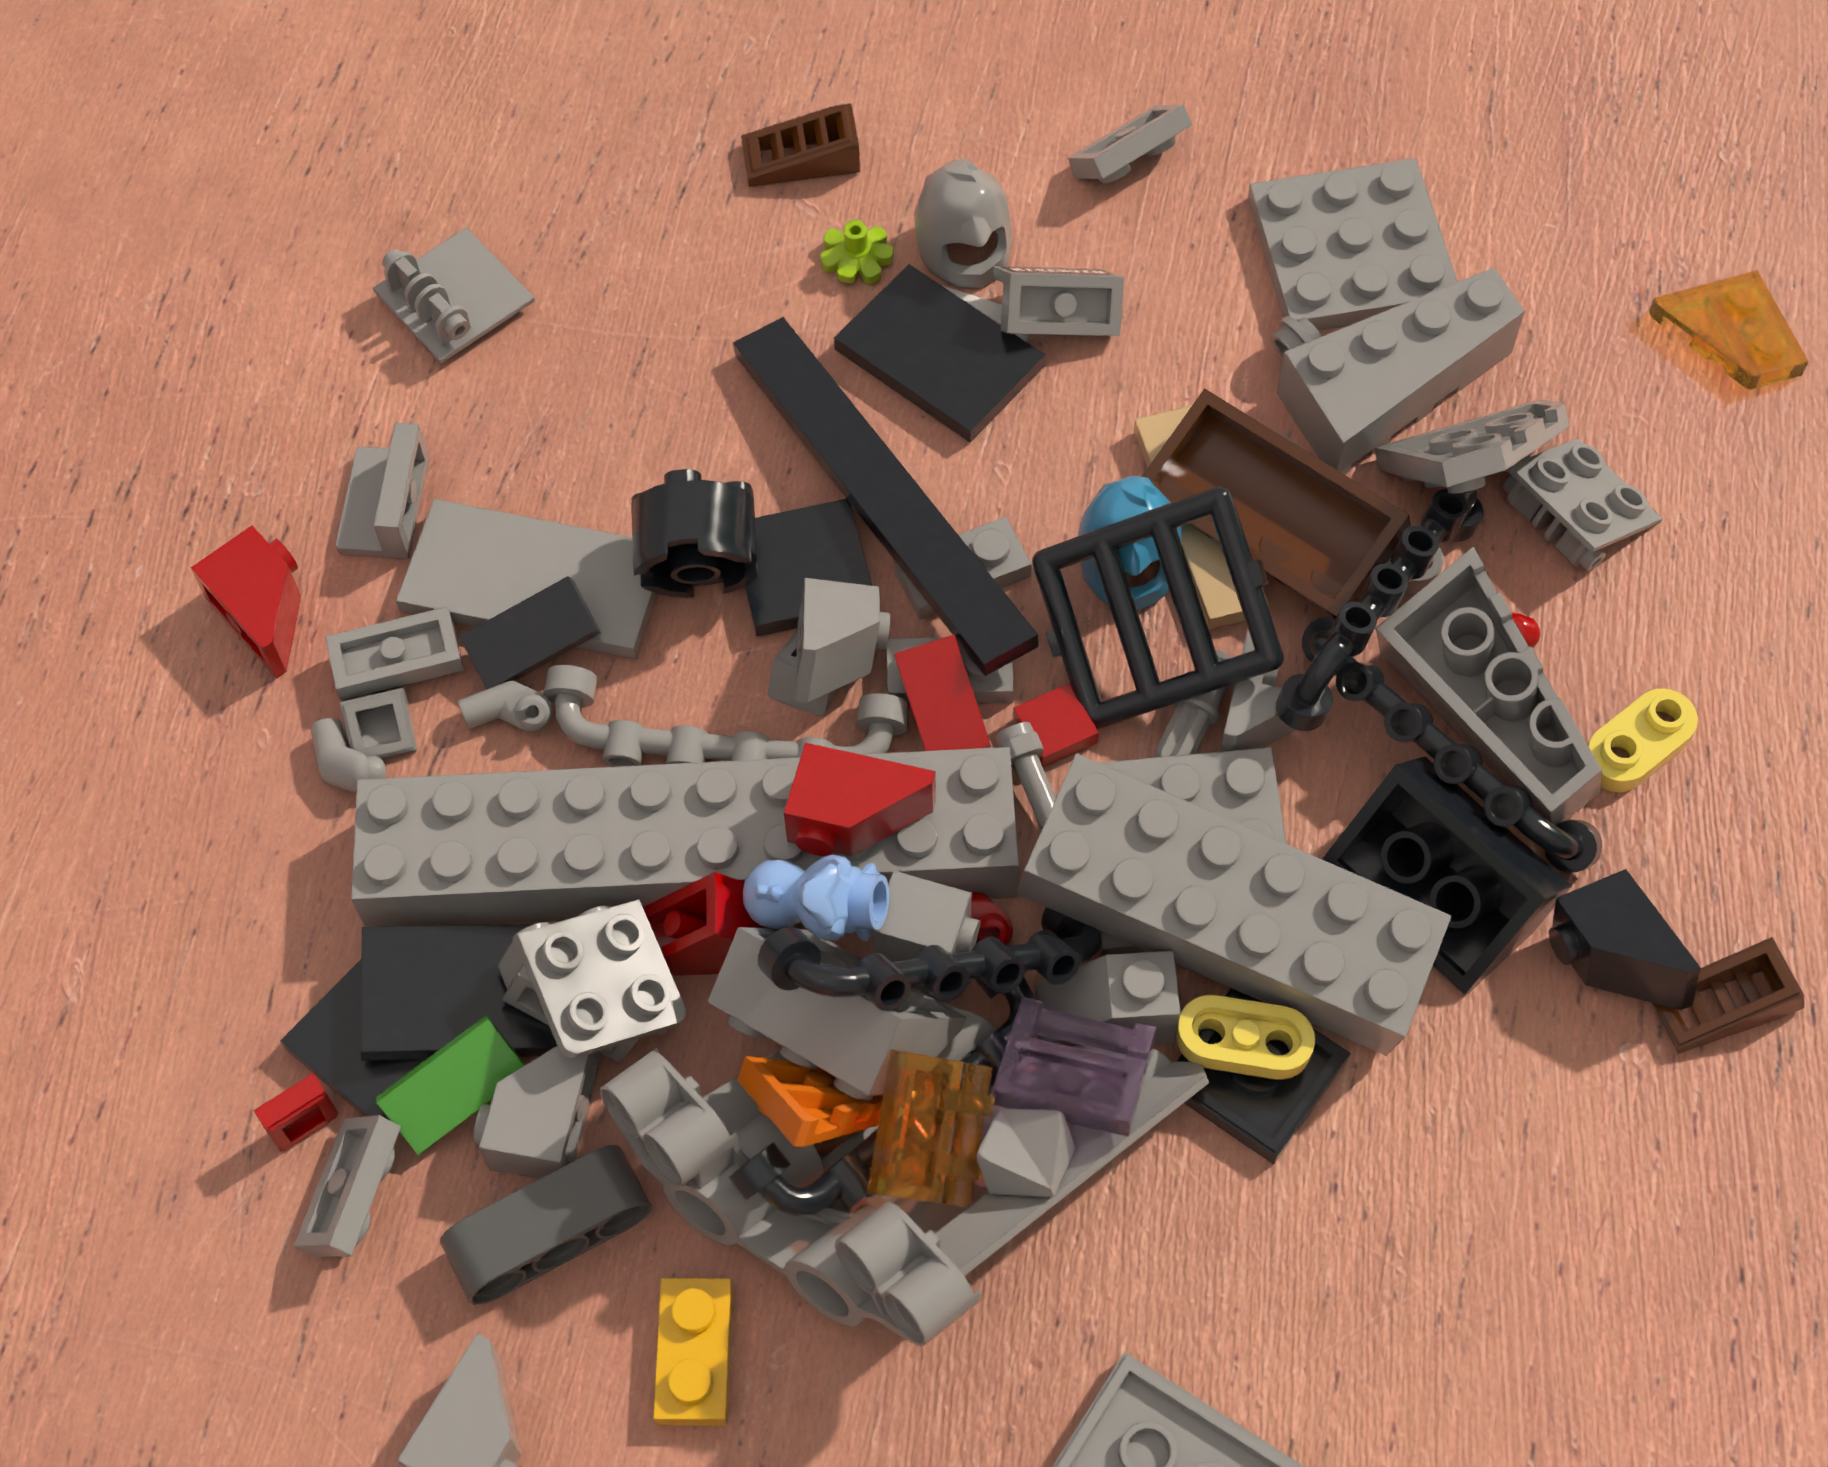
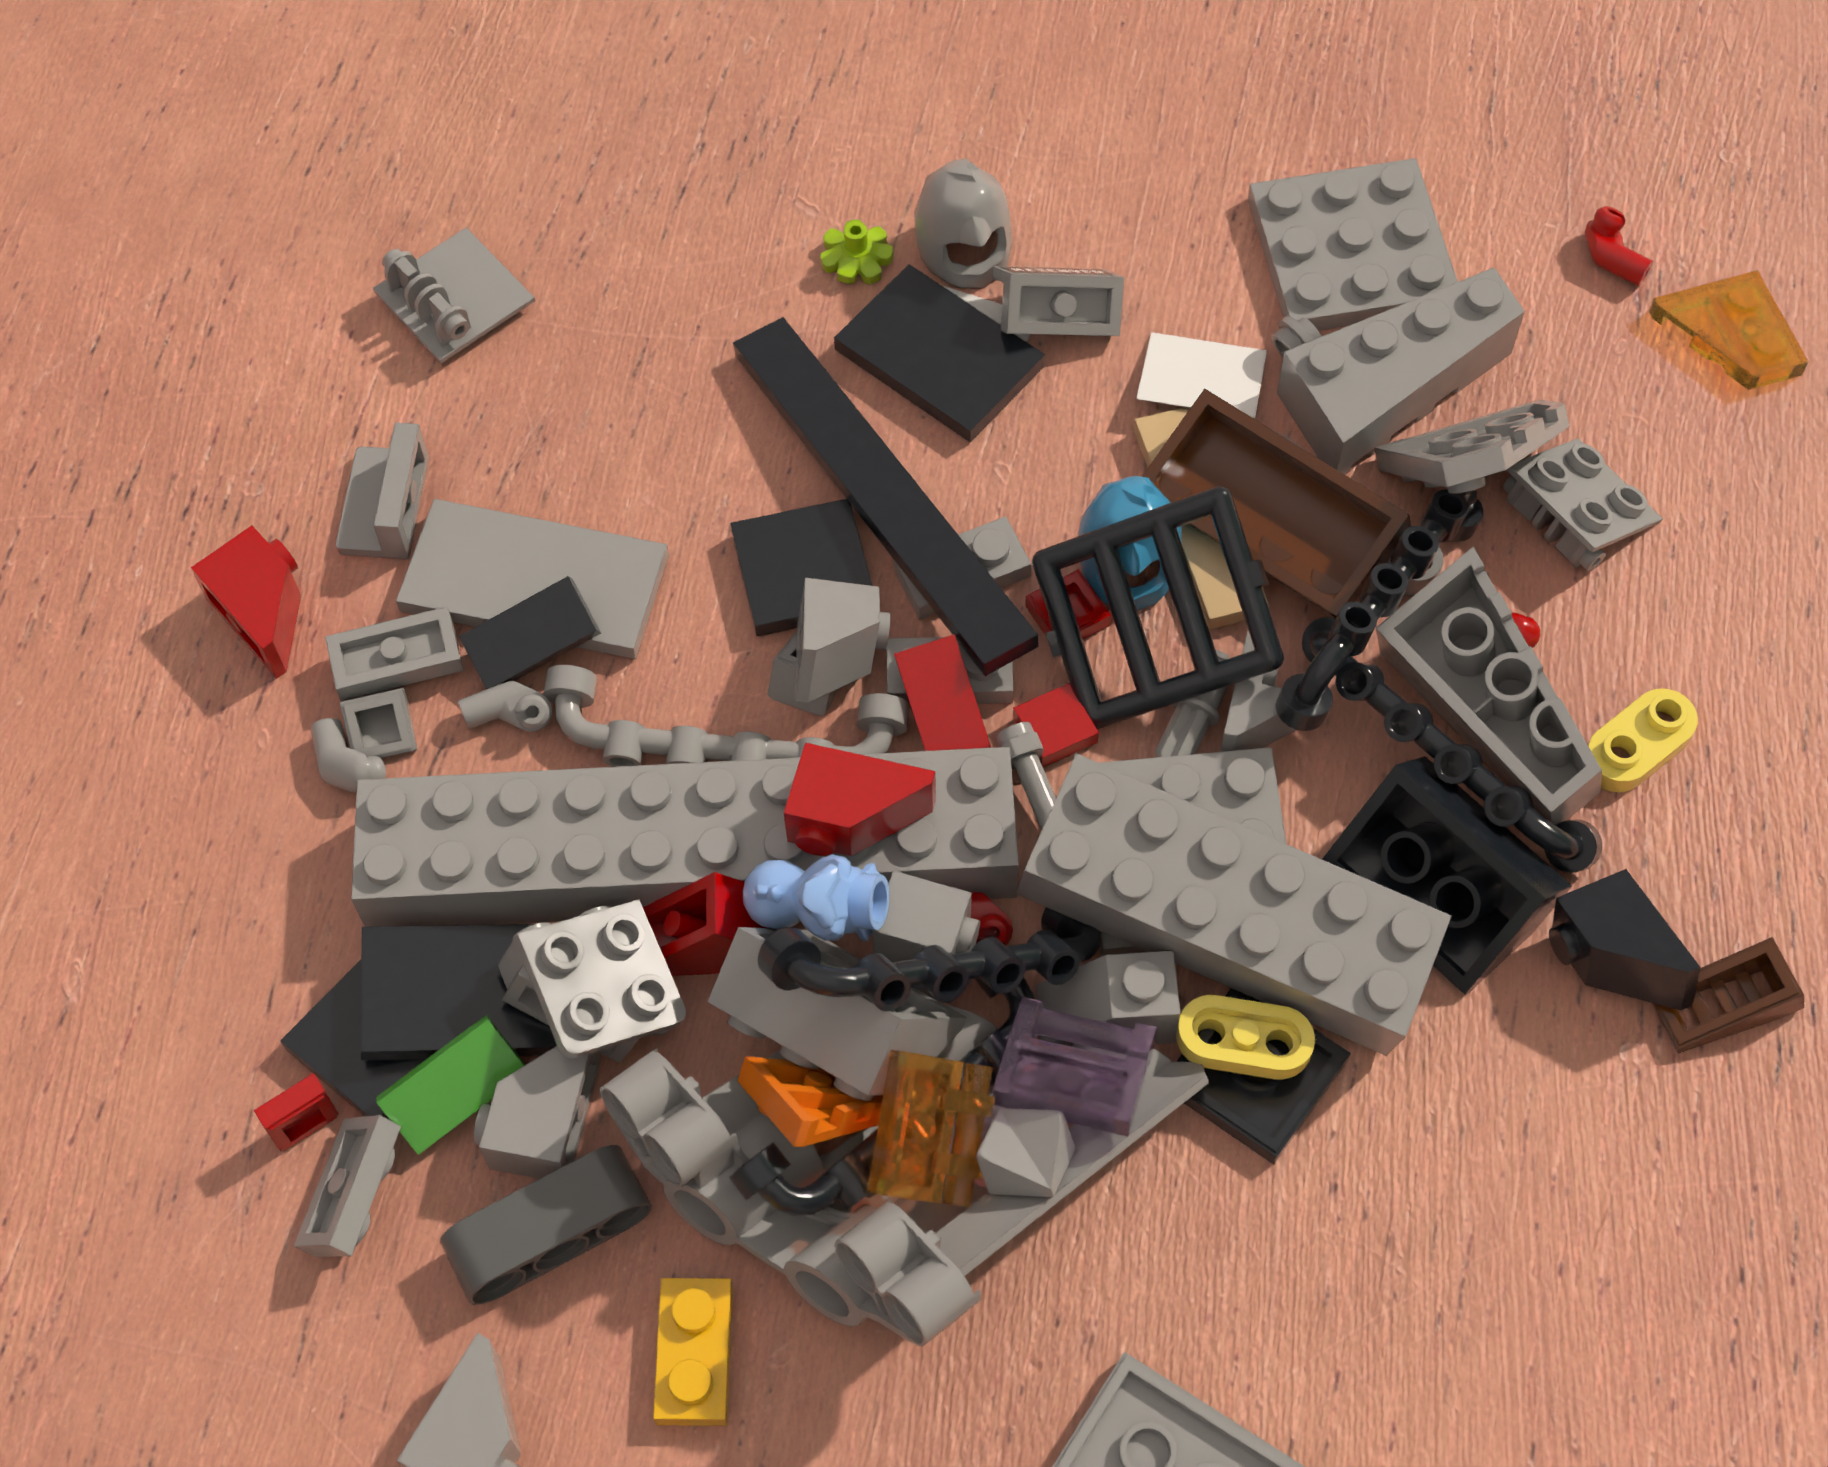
(694, 534): black brick -> none
(827, 125): reddish brown slope -> none
(1087, 606): none -> red tile
(1144, 135): light grey plate -> none
(1182, 367): none -> white sticker
(1609, 250): none -> red arm

